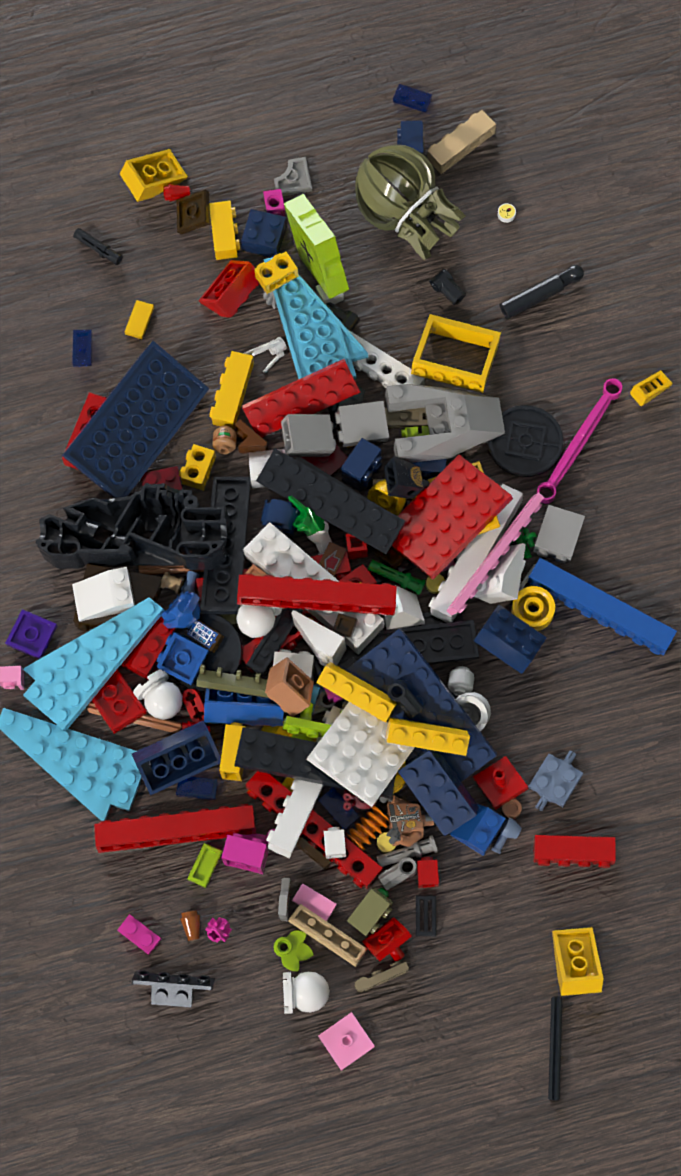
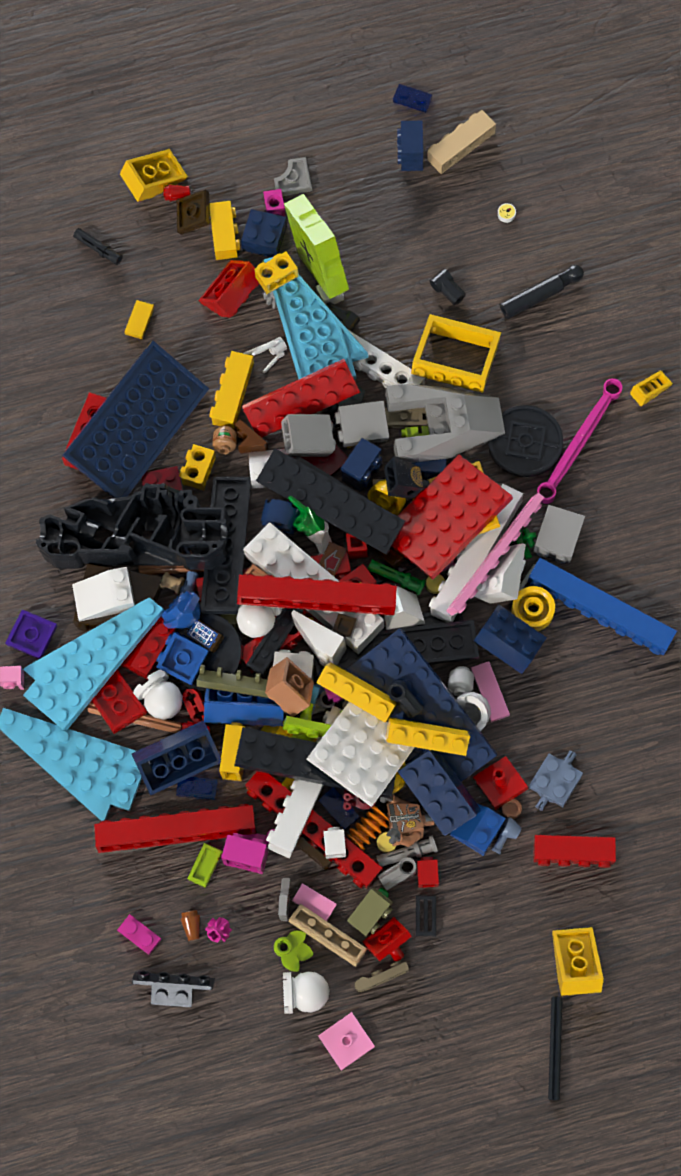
(82, 348): clear blue plate -> none
(414, 179): olive piece -> none
(490, 690): none -> bright pink tile

